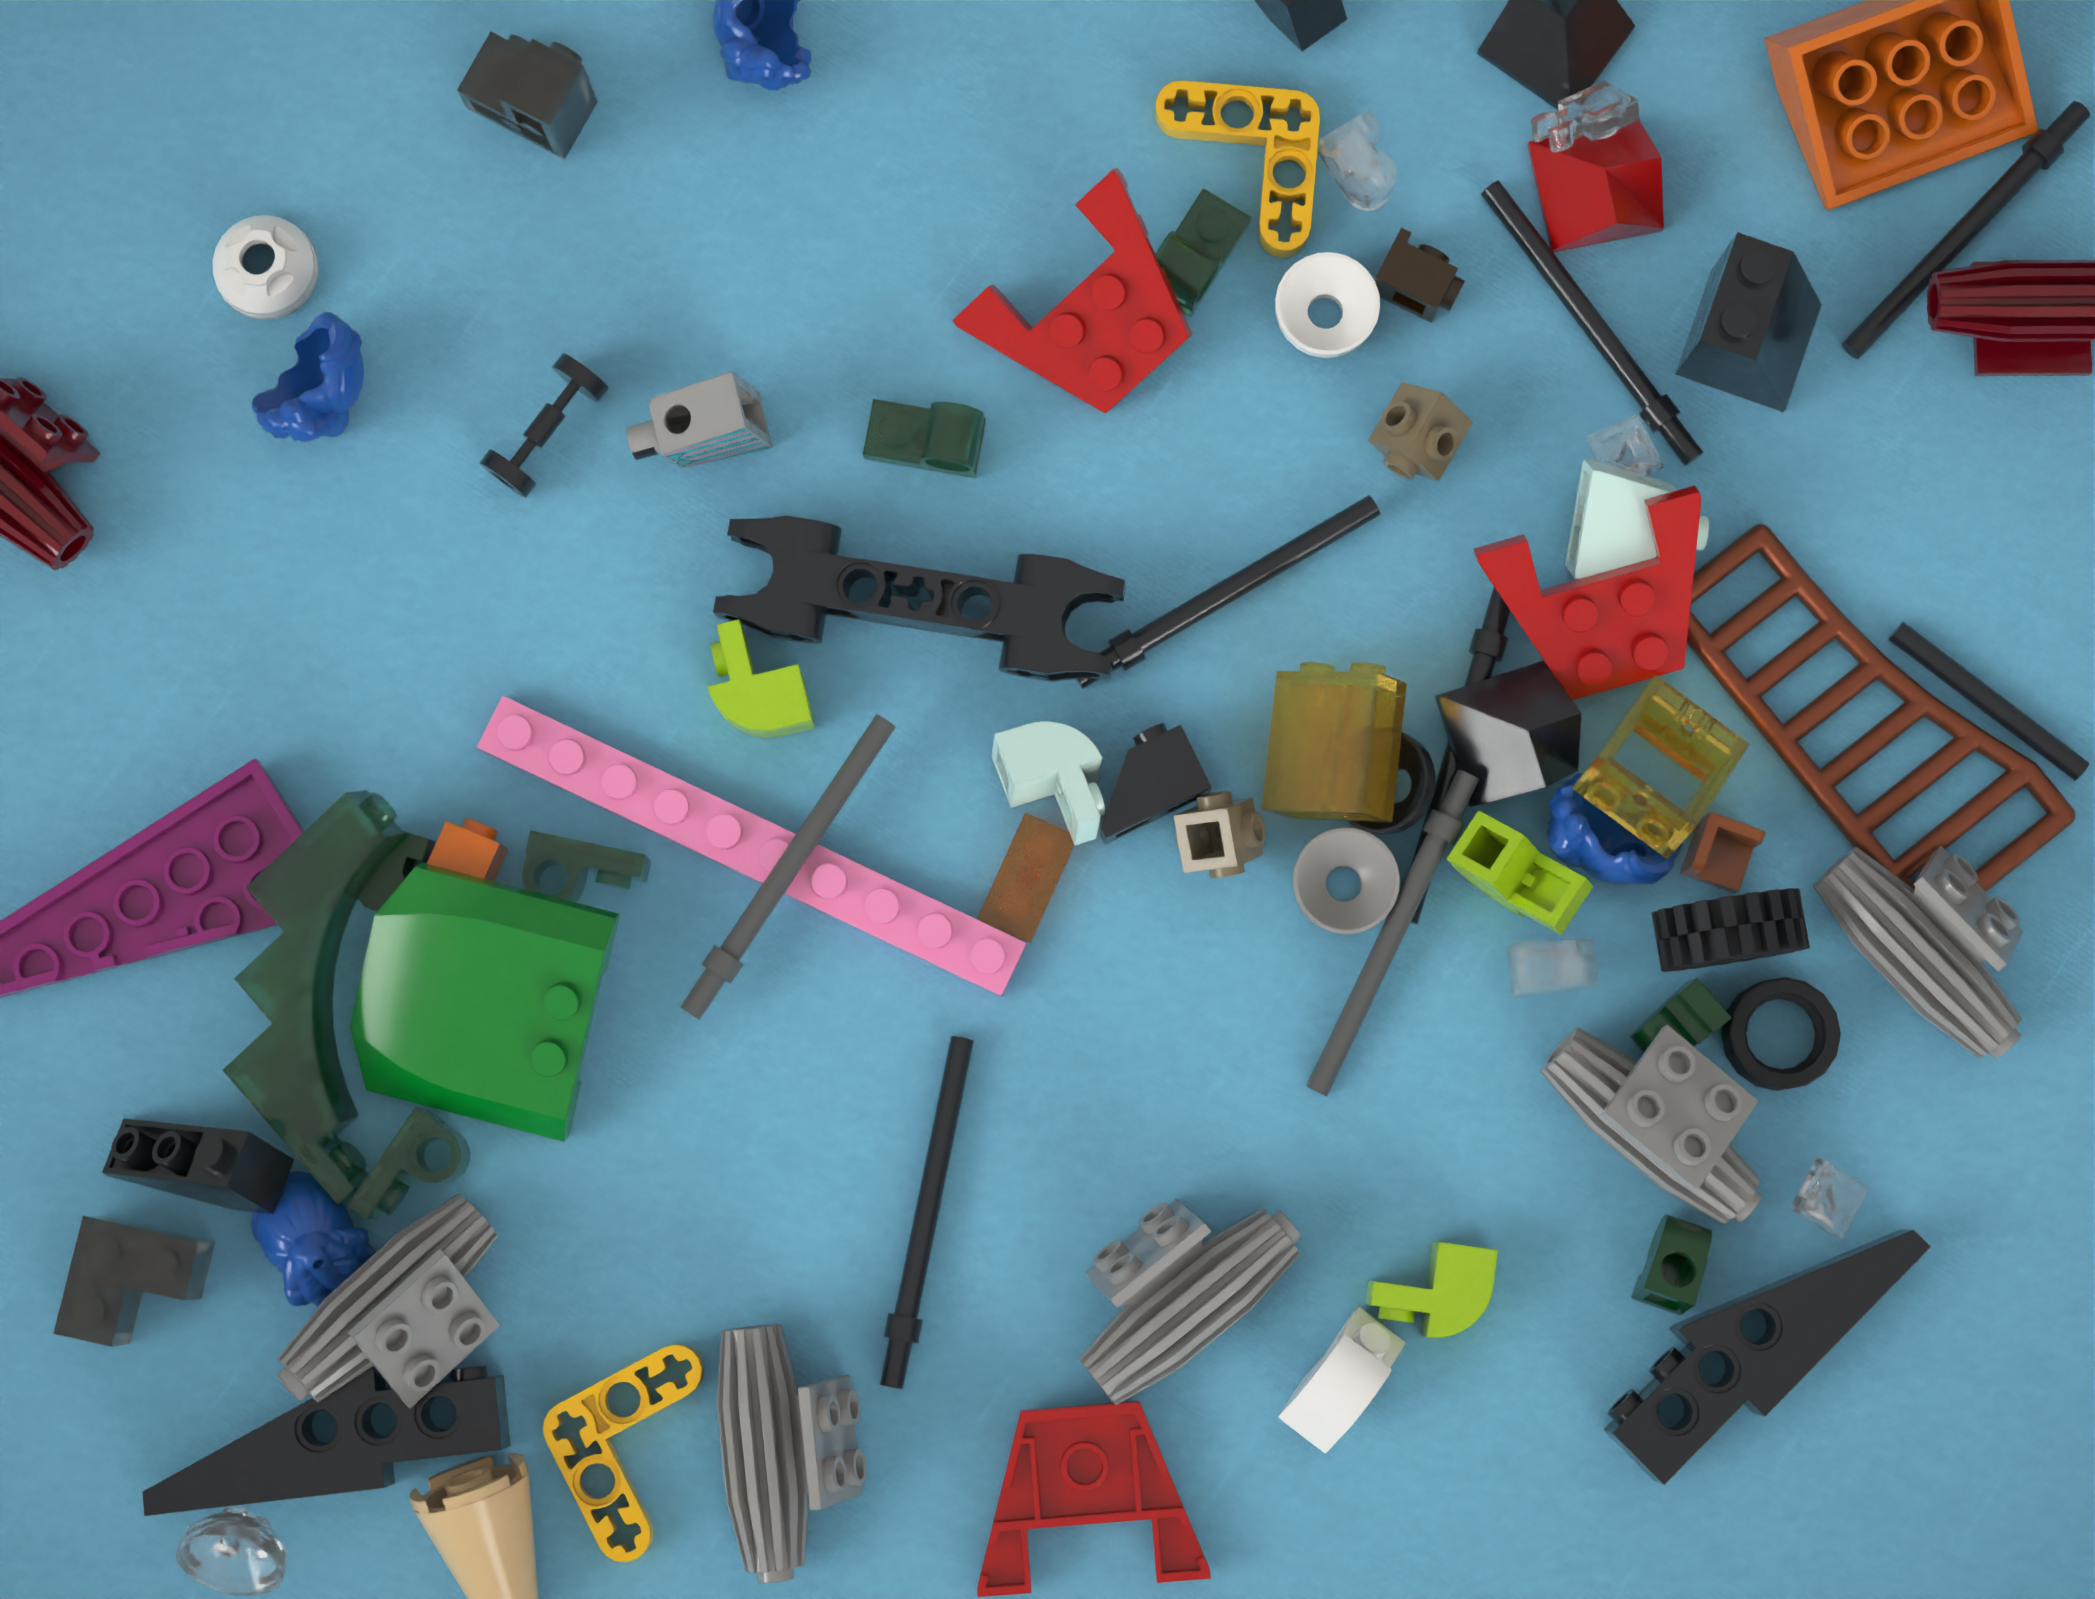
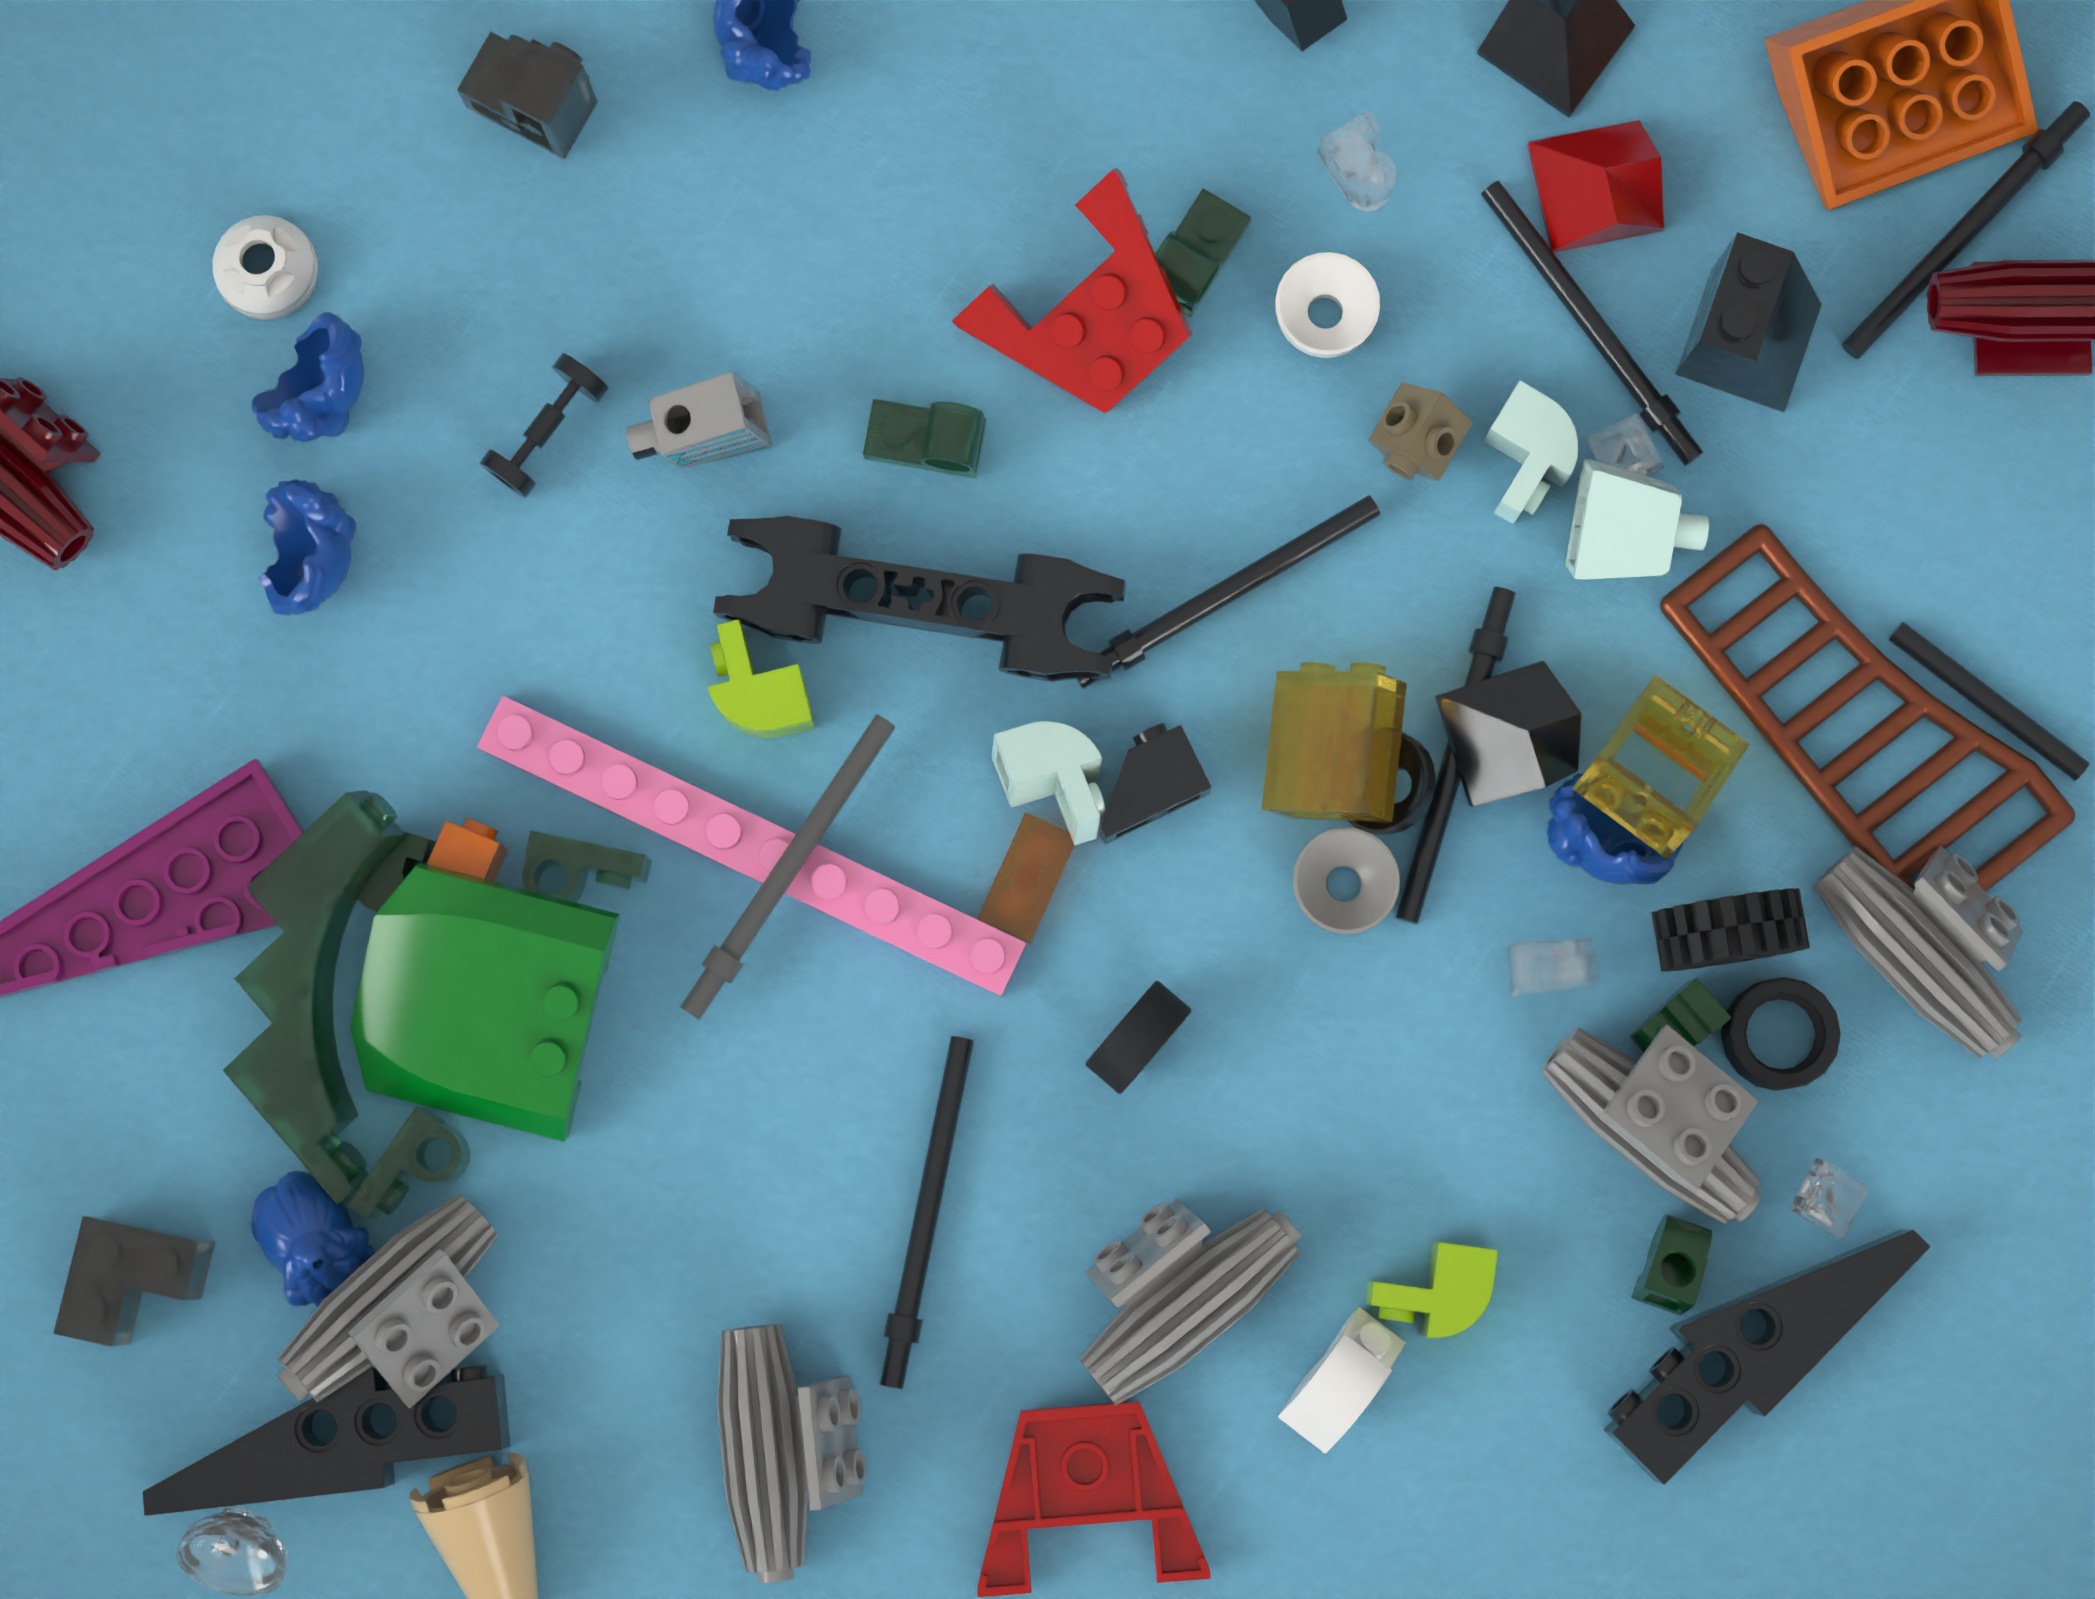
(200, 1164): black slope -> none
(311, 546): none -> blue hair
(603, 1424): yellow beam -> none
(1138, 1037): none -> black tyre
(1219, 834): dark tan brick -> none
(1278, 141): yellow beam -> none
(1418, 278): dark brown brick -> none
(1441, 829): dark grey bar -> none
(1517, 874): lime brick -> none
(1541, 439): none -> light aqua brick
(1589, 113): clear plate -> none
(1612, 623): red wing -> none
(1721, 851): dark orange panel -> none

